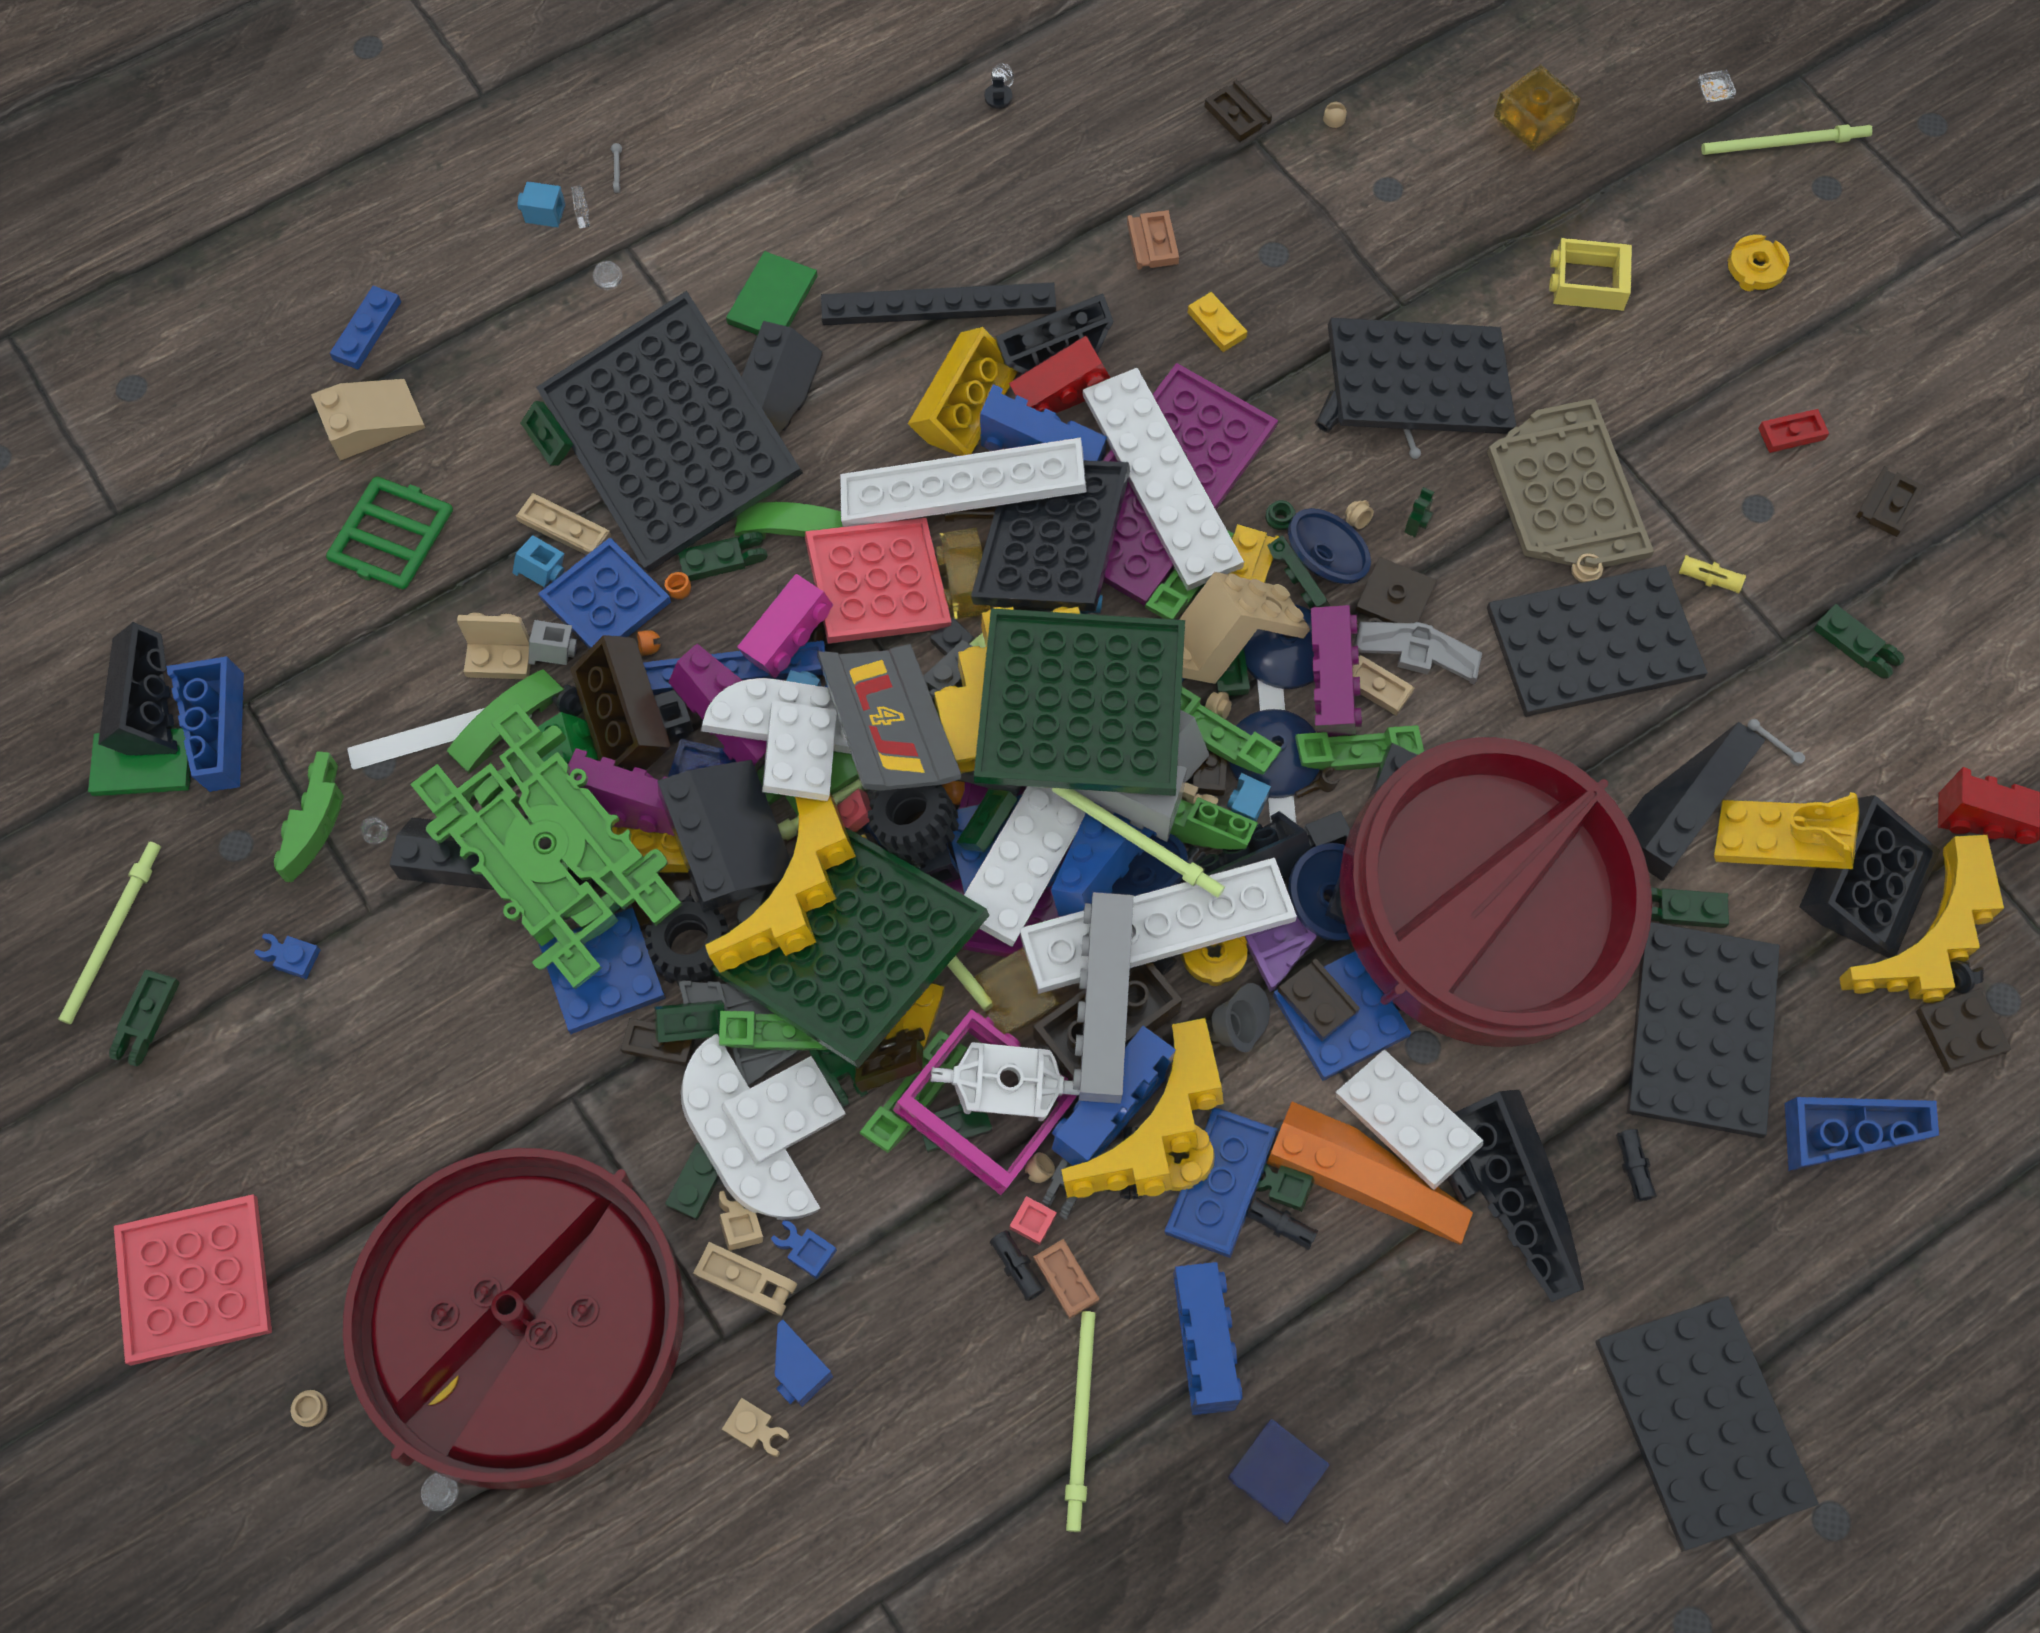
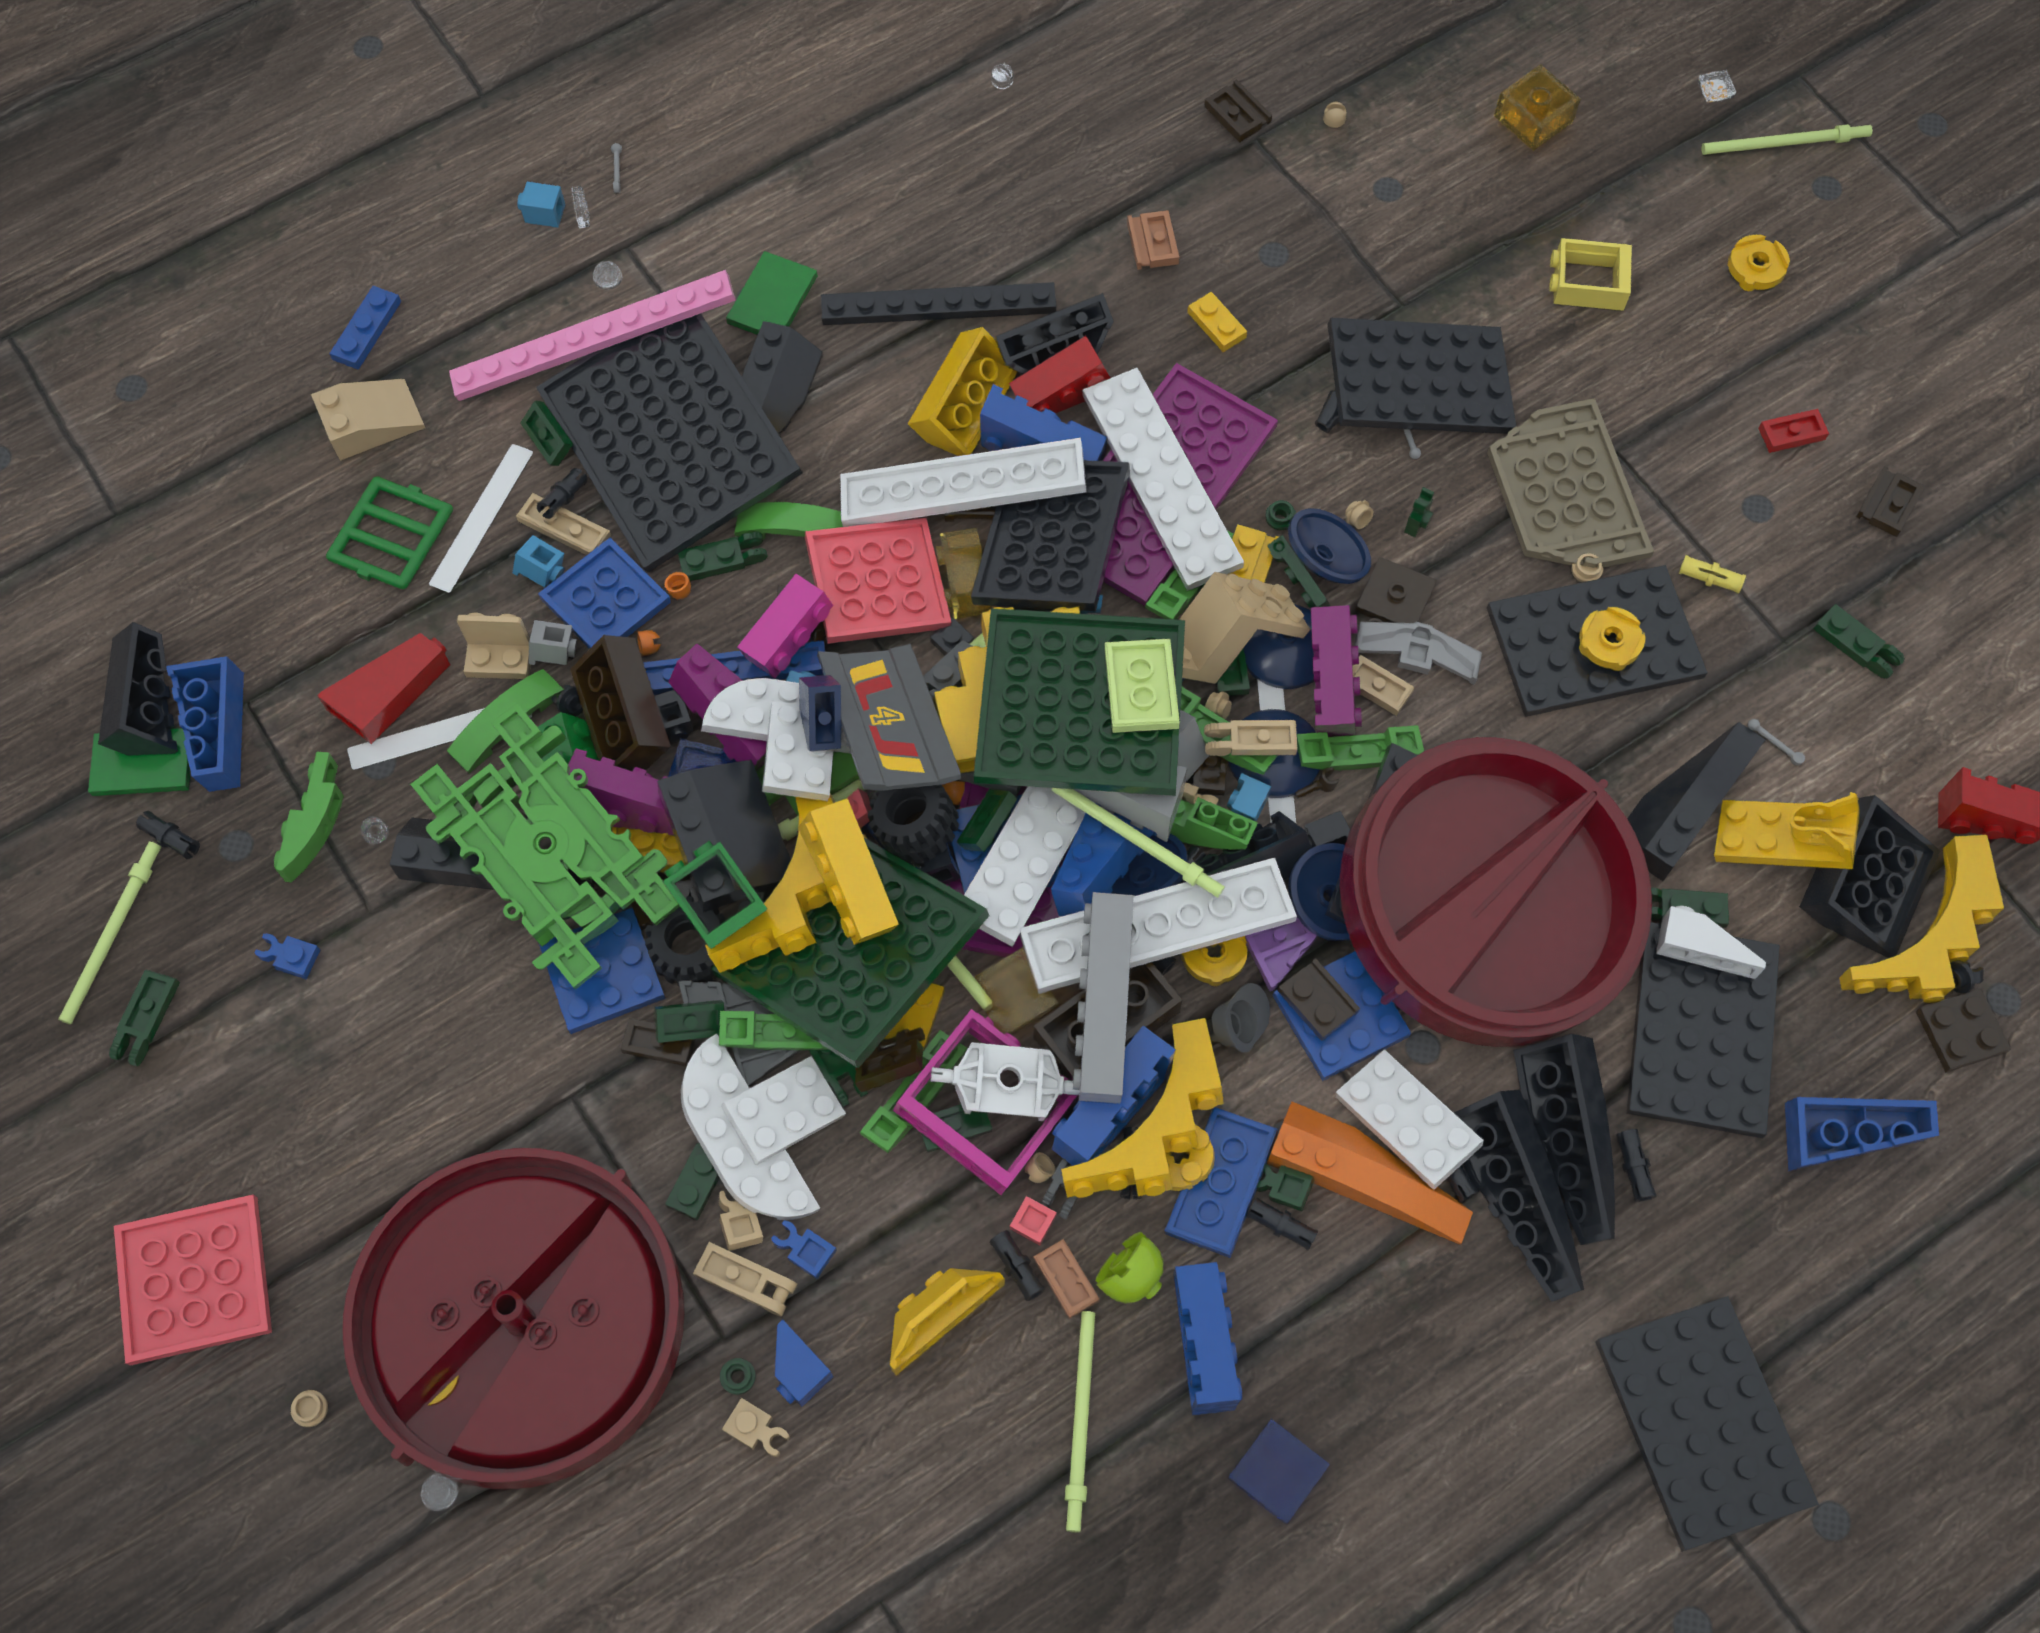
(168, 834): none -> black pin
(385, 687): none -> red slope
(480, 518): none -> white sticker
(562, 493): none -> black pin
(592, 335): none -> bright pink plate
(730, 1368): none -> dark green plate
(737, 920): none -> green window
(820, 712): none -> dark blue slope
(848, 871): none -> yellow wedge
(938, 1310): none -> yellow wedge
(998, 94): black plate -> none
(1133, 1271): none -> lime cylinder
(1141, 685): none -> yellowish green tile
(1252, 737): none -> tan hinge
(1571, 1118): none -> black wedge
(1608, 654): none -> yellow plate
(1703, 942): none -> white slope

